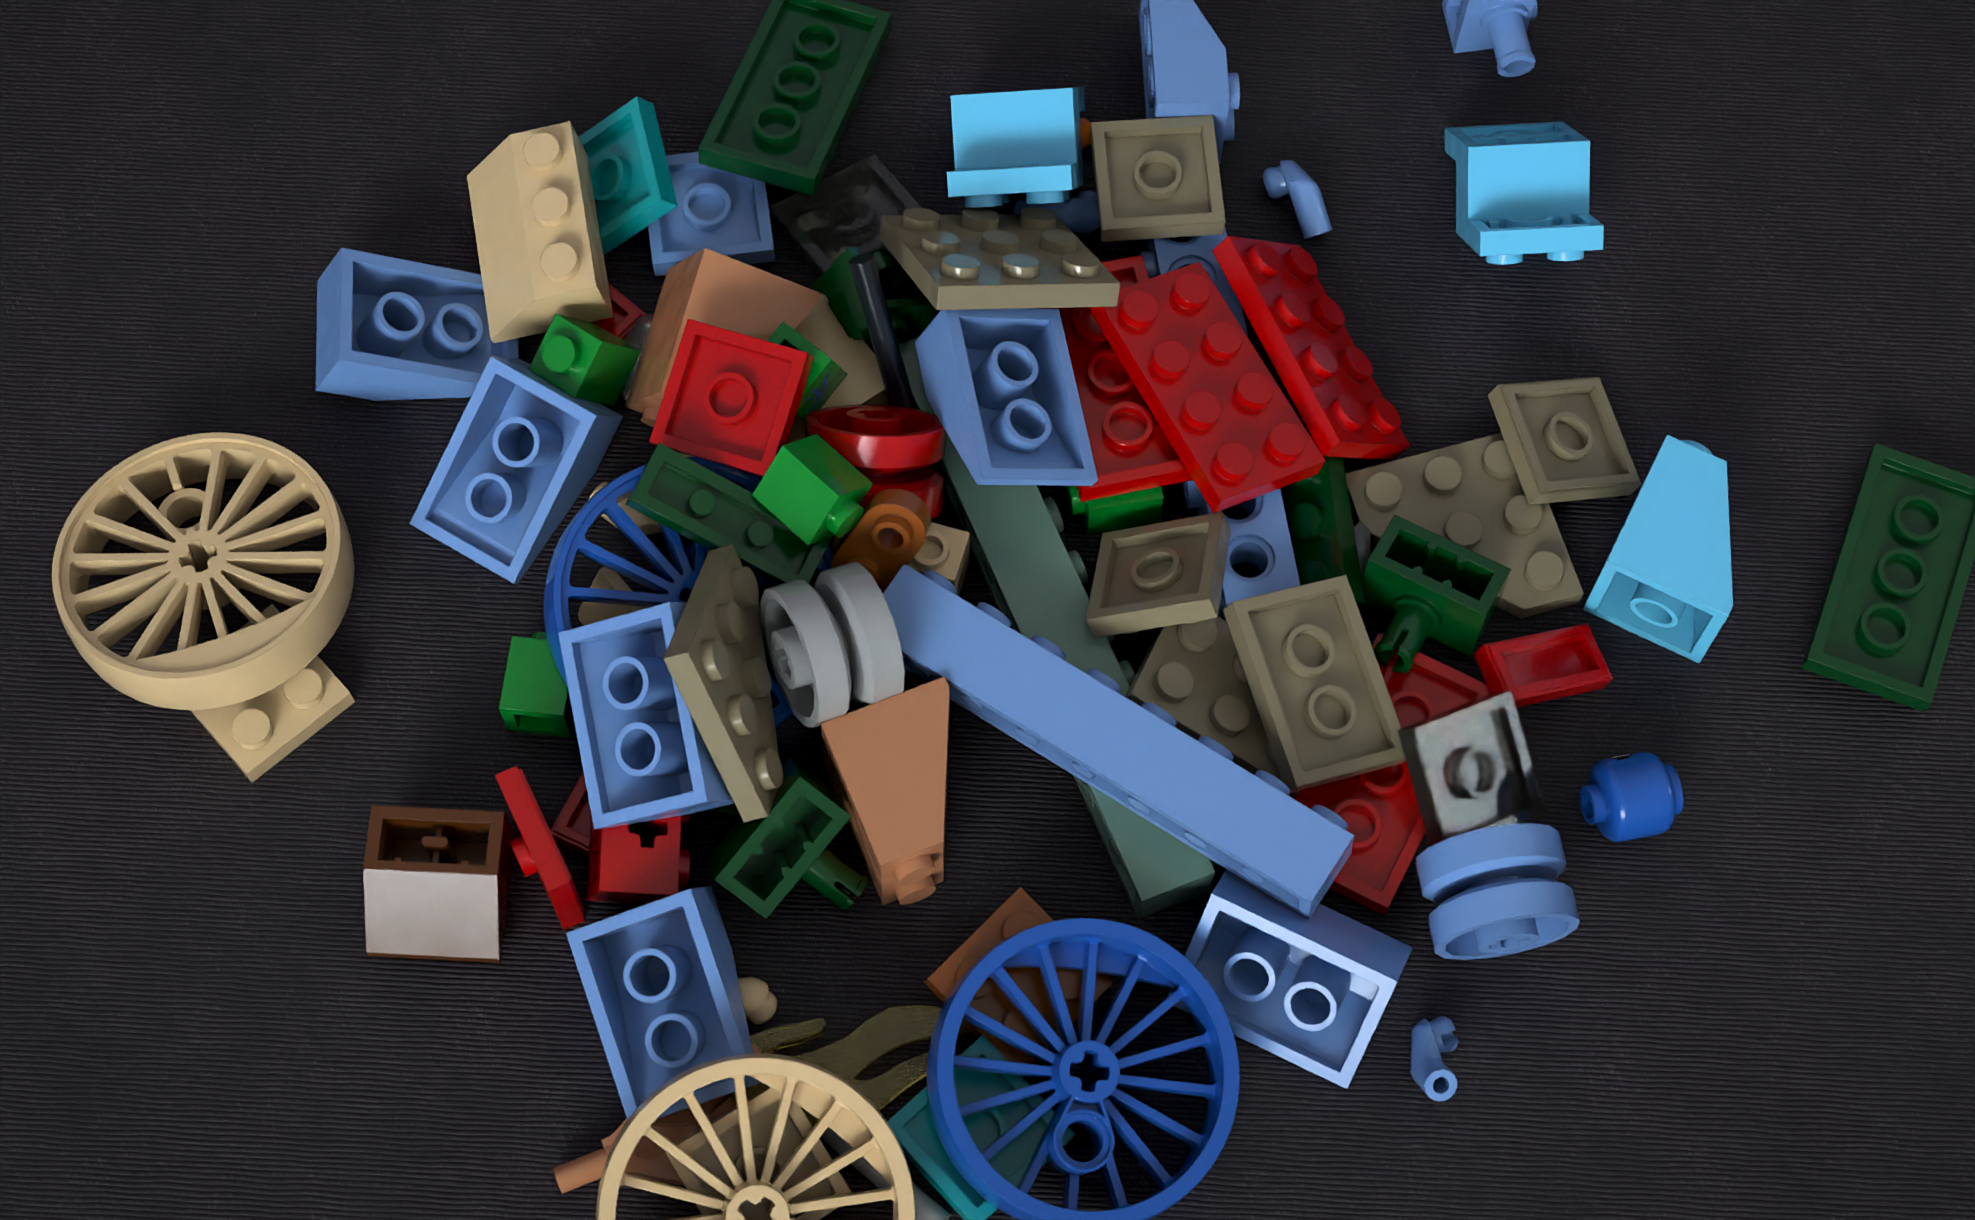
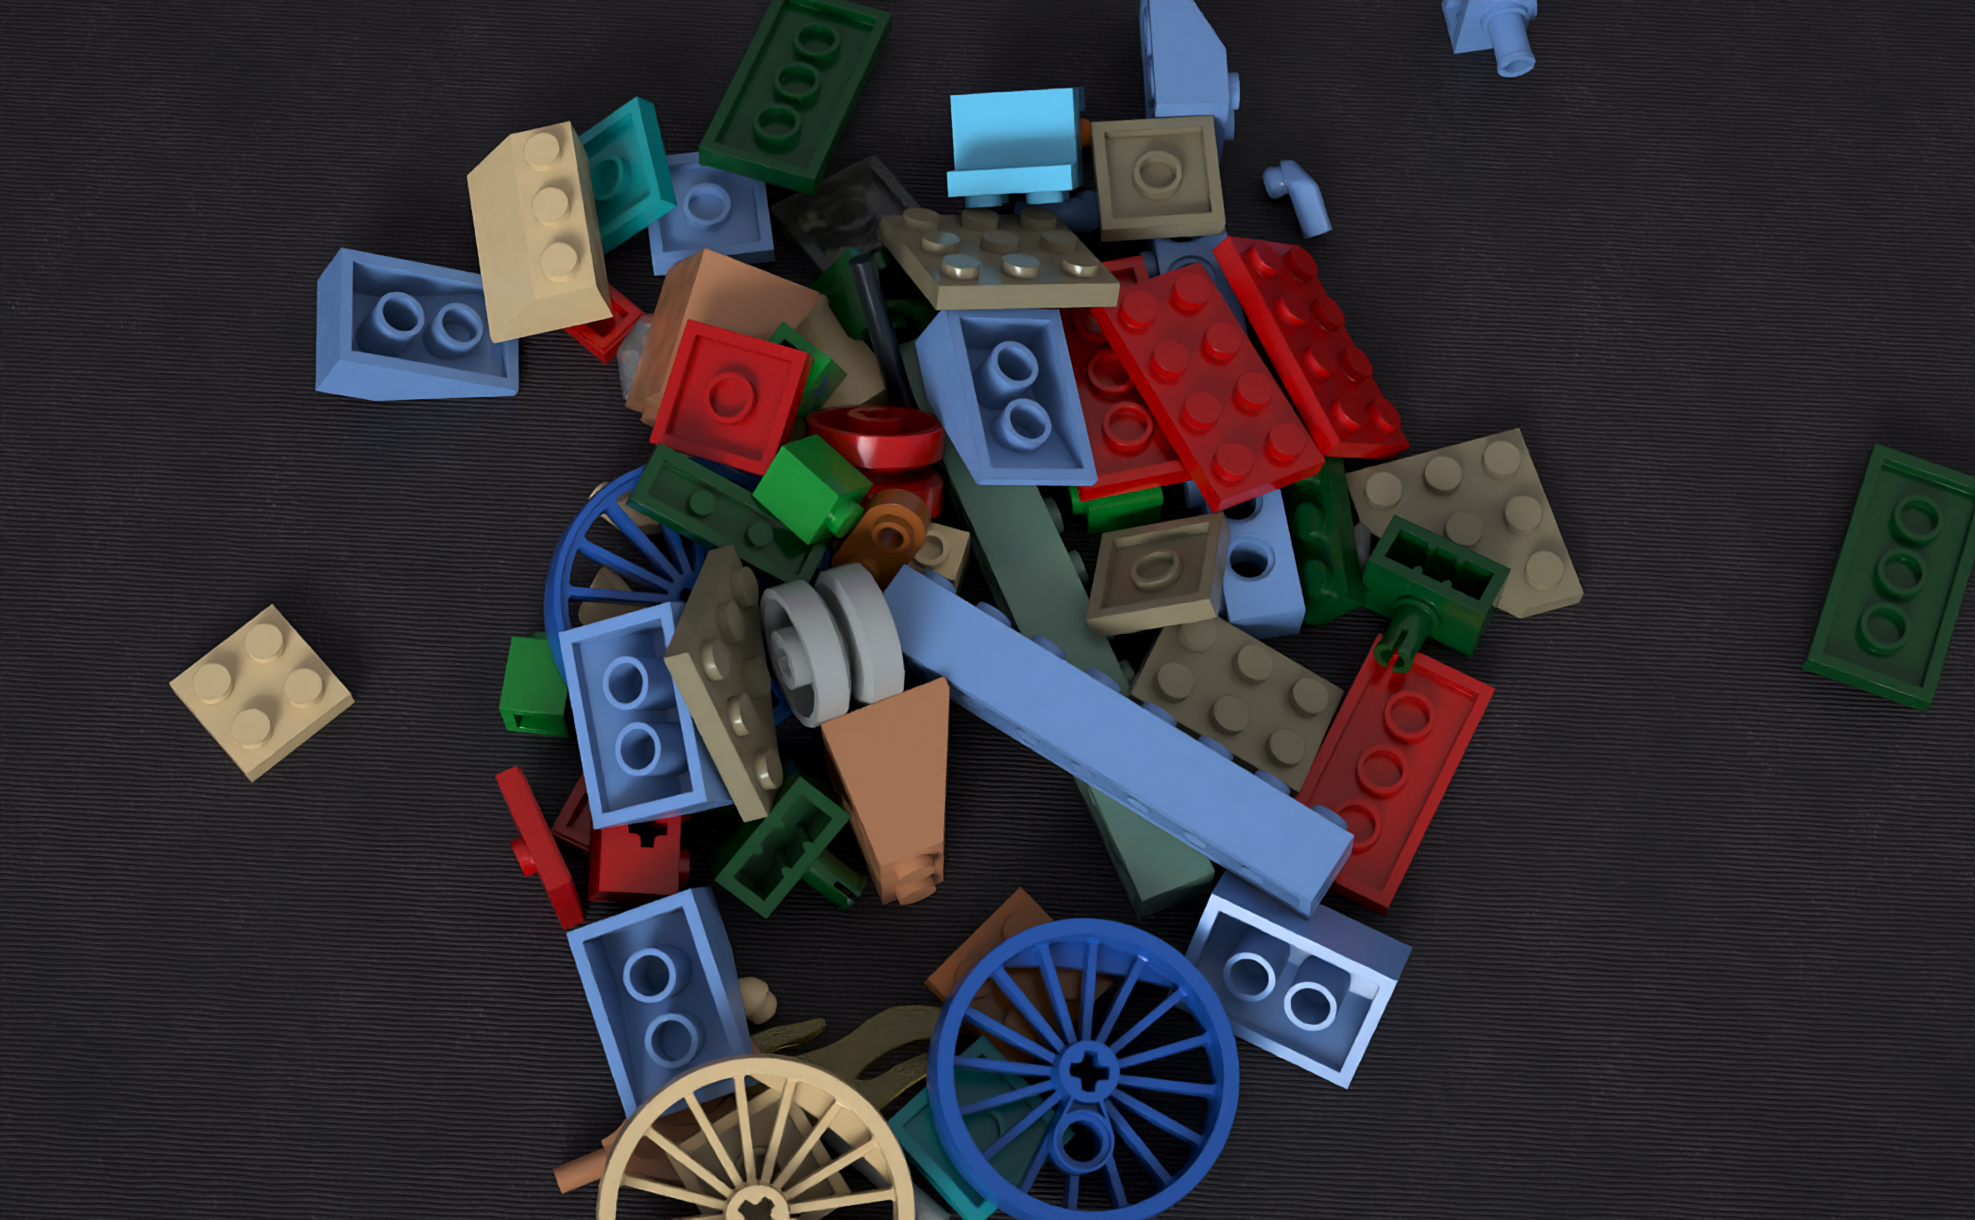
(203, 570): tan piece -> none
(436, 883): slope -> none
(513, 468): medium blue slope -> none
(584, 360): green brick -> none
(1316, 683): dark tan plate -> none
(1427, 1068): medium blue arm -> none
(1472, 768): clear smoke plate -> none
(1497, 891): medium blue wheel -> none
(1523, 191): medium azure bracket -> none
(1545, 665): red tile -> none
(1564, 440): dark tan plate -> none
(1631, 796): blue head -> none
(1673, 554): medium azure slope -> none

